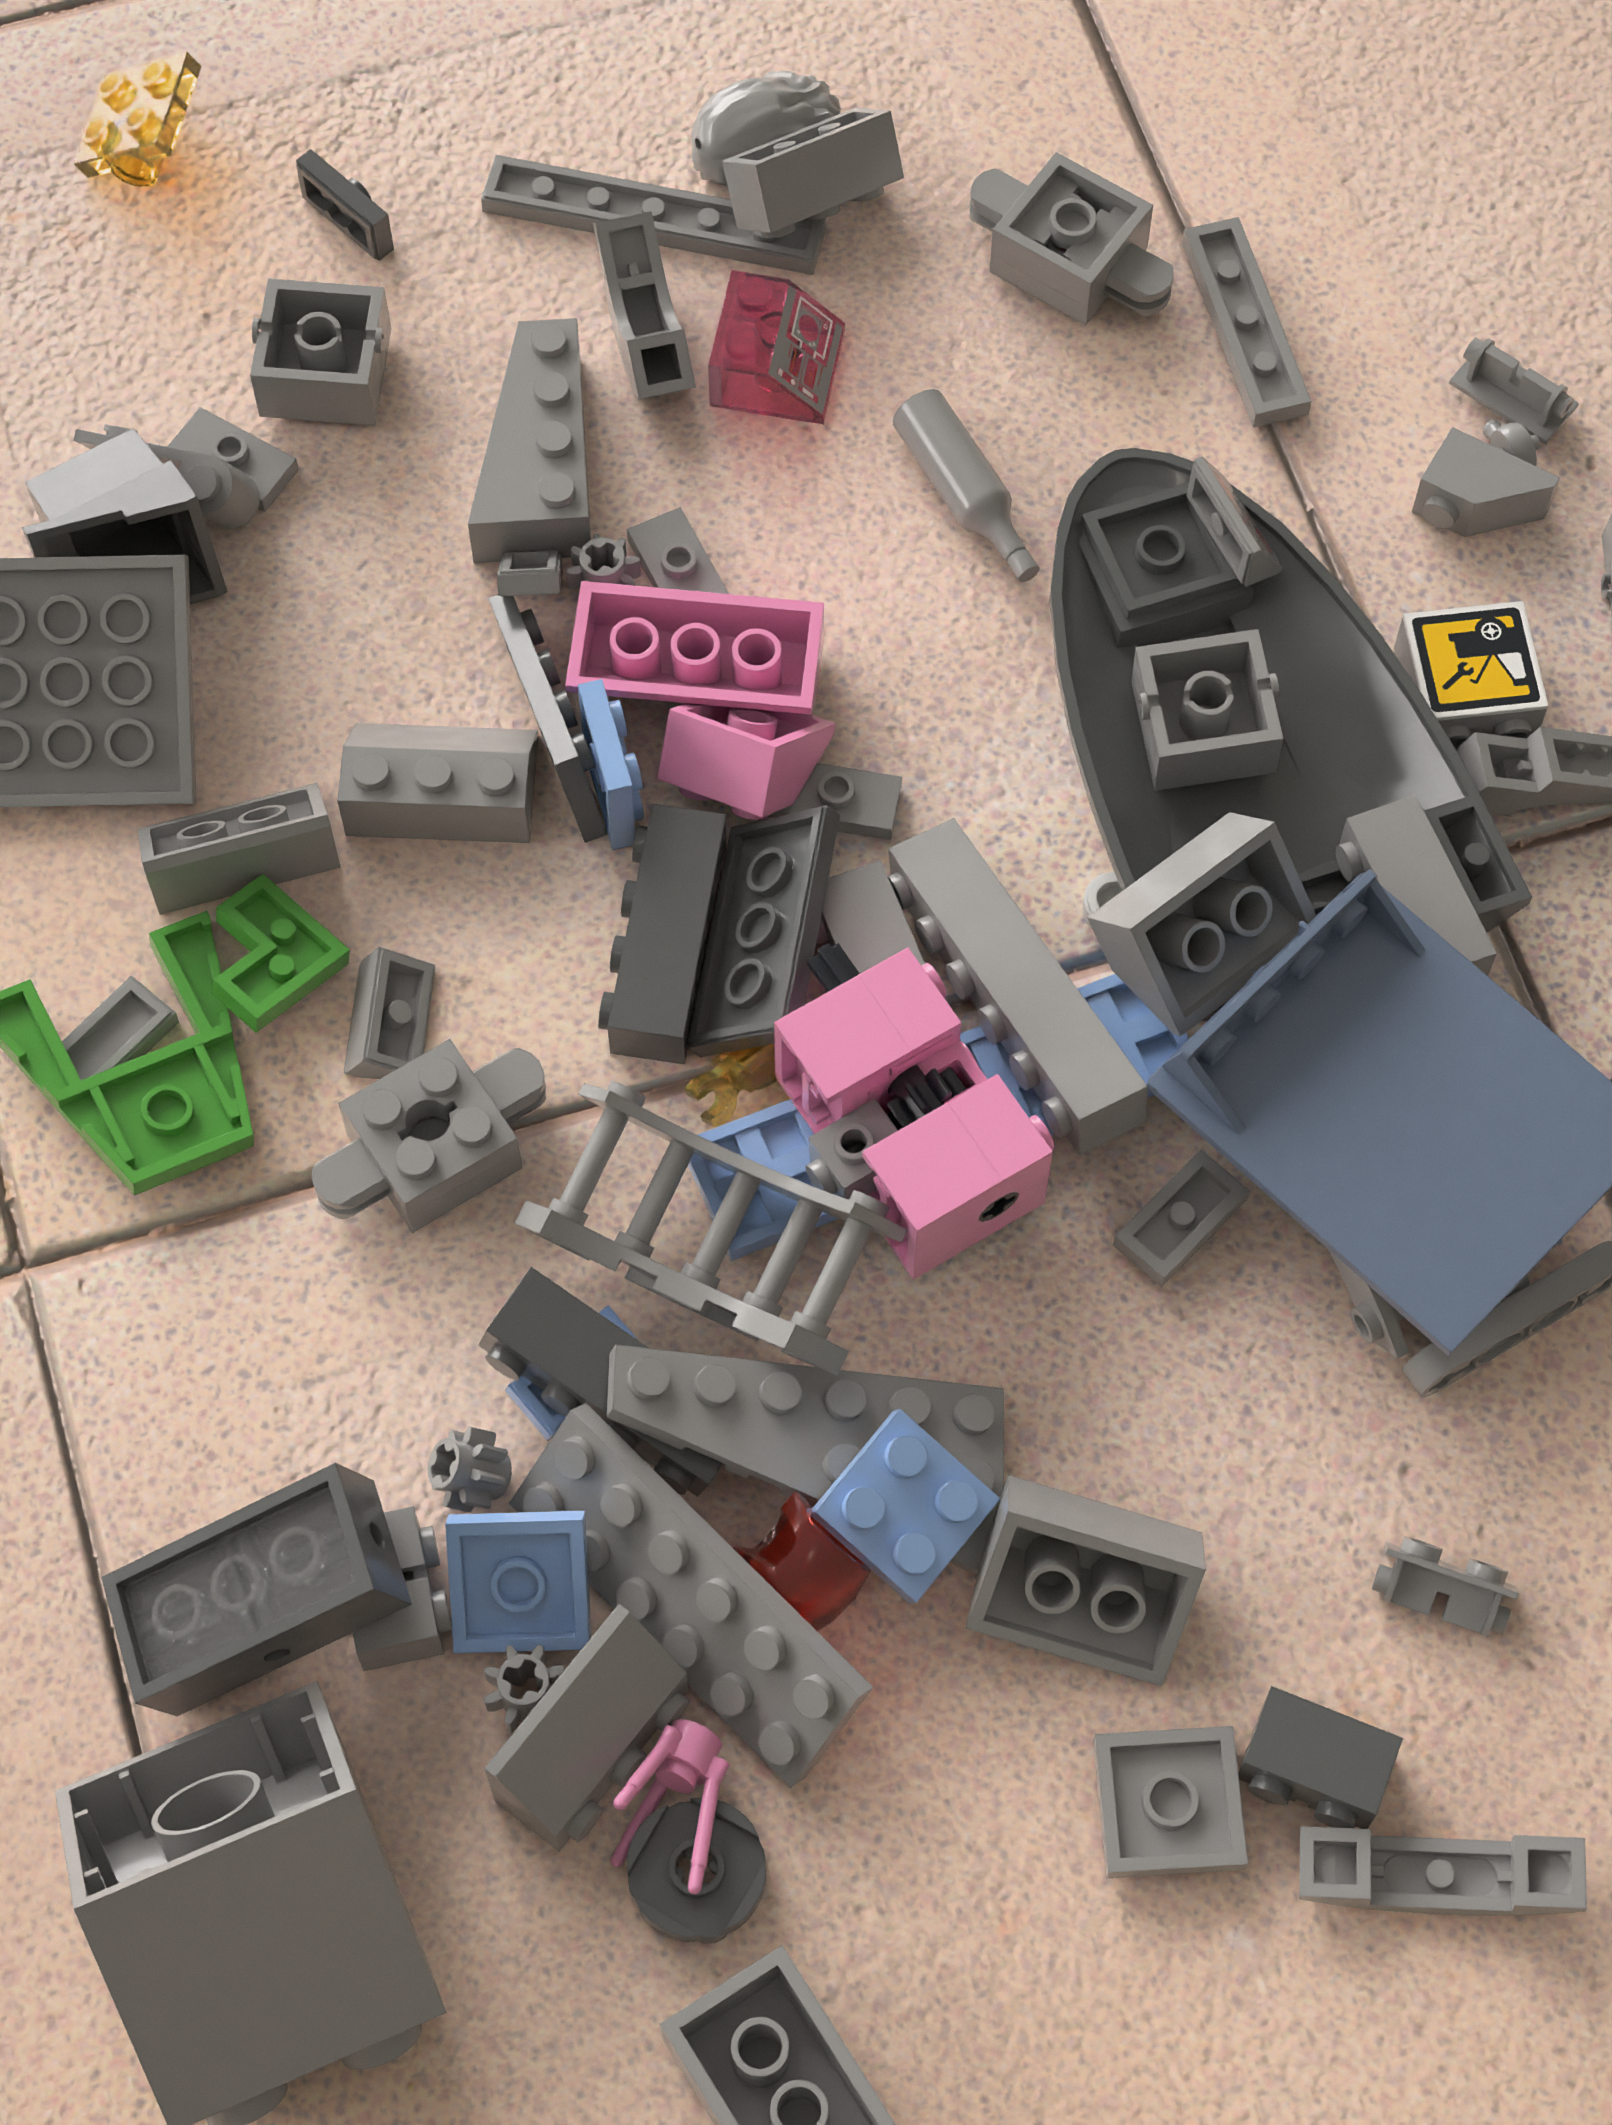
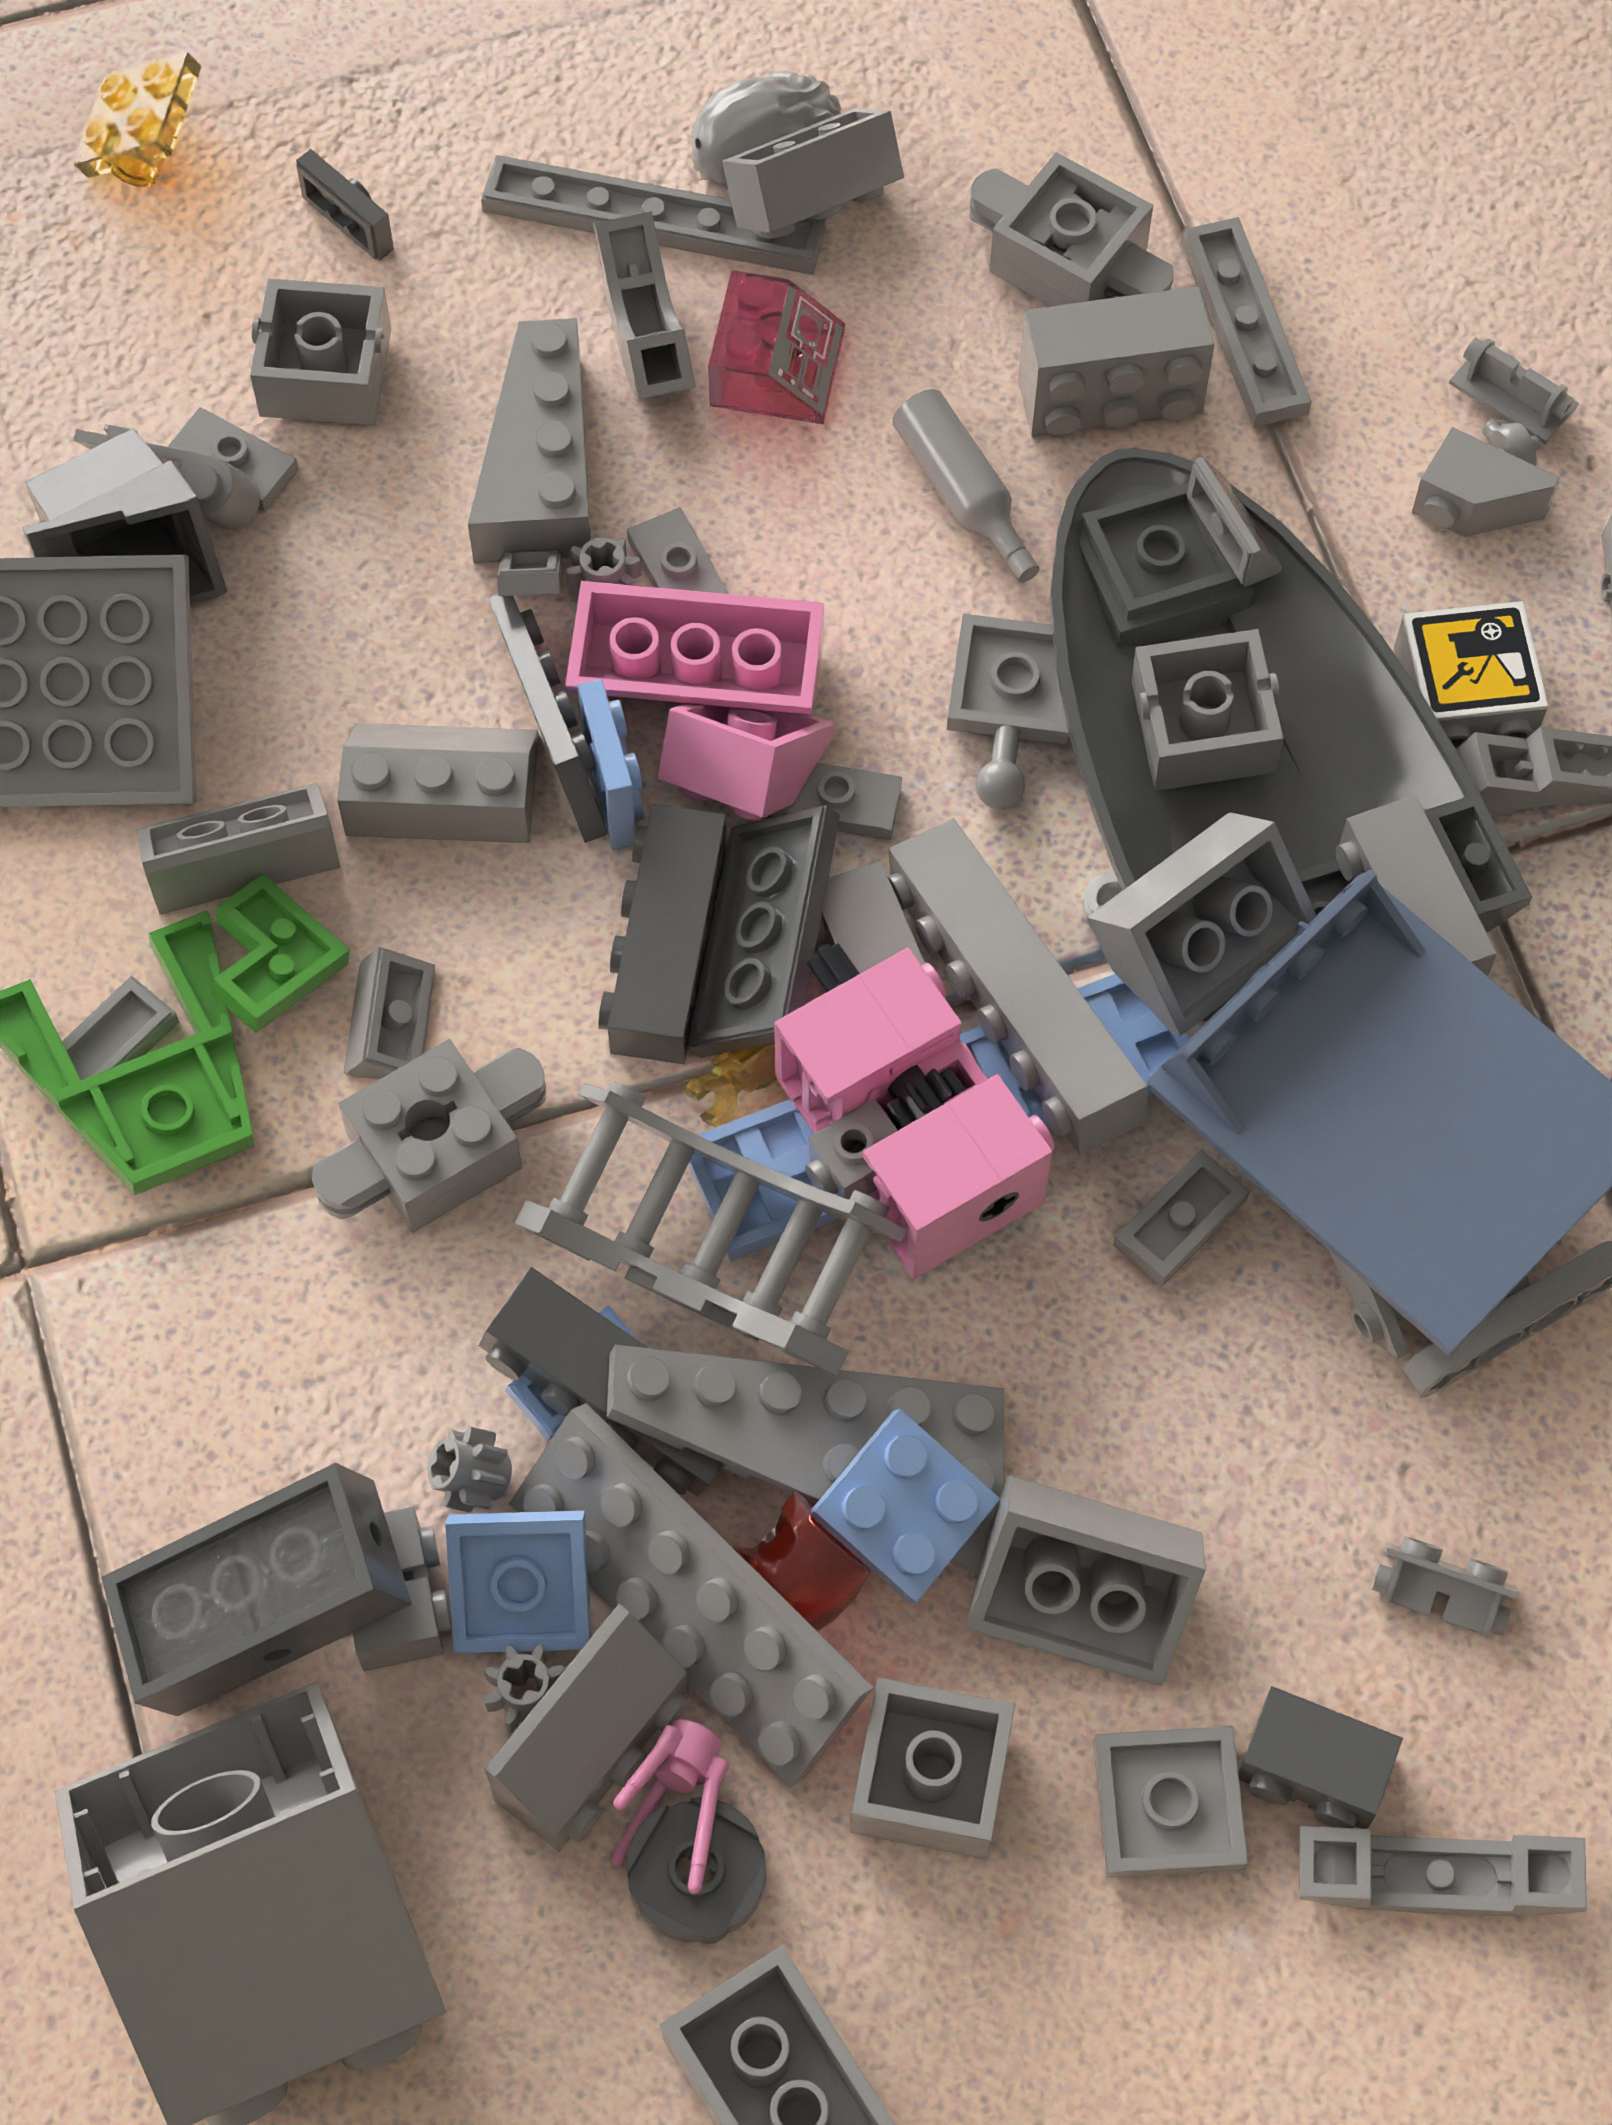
(932, 1768): none -> light grey brick
(1006, 690): none -> light grey plate
(1115, 361): none -> light grey brick

